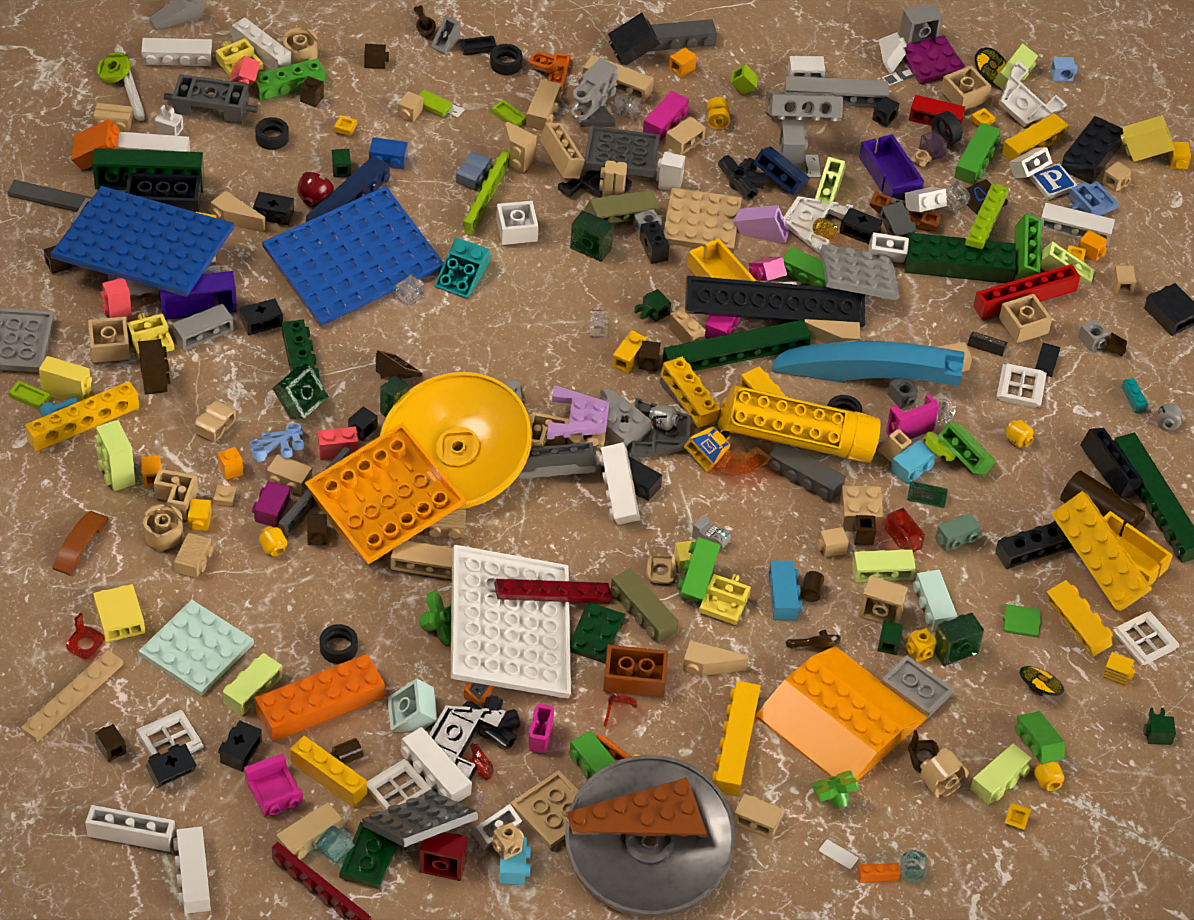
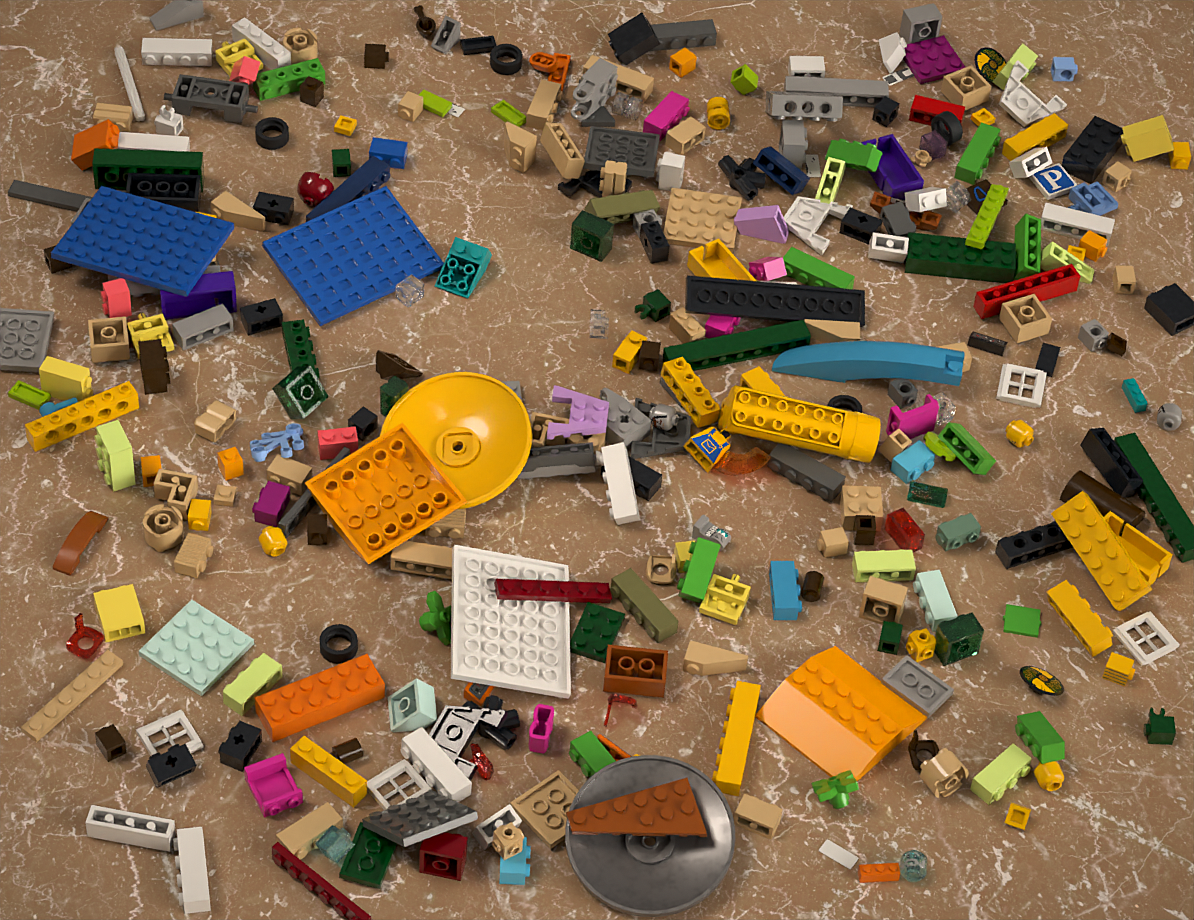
(119, 72): lime tile -> none
(474, 170): sand blue brick -> none
(488, 188): lime plate -> none
(517, 222): white brick -> none
(823, 640): dark brown piece -> none
(825, 228): clear yellow brick -> none
(855, 154): none -> bright green brick
(859, 272): light grey plate -> none

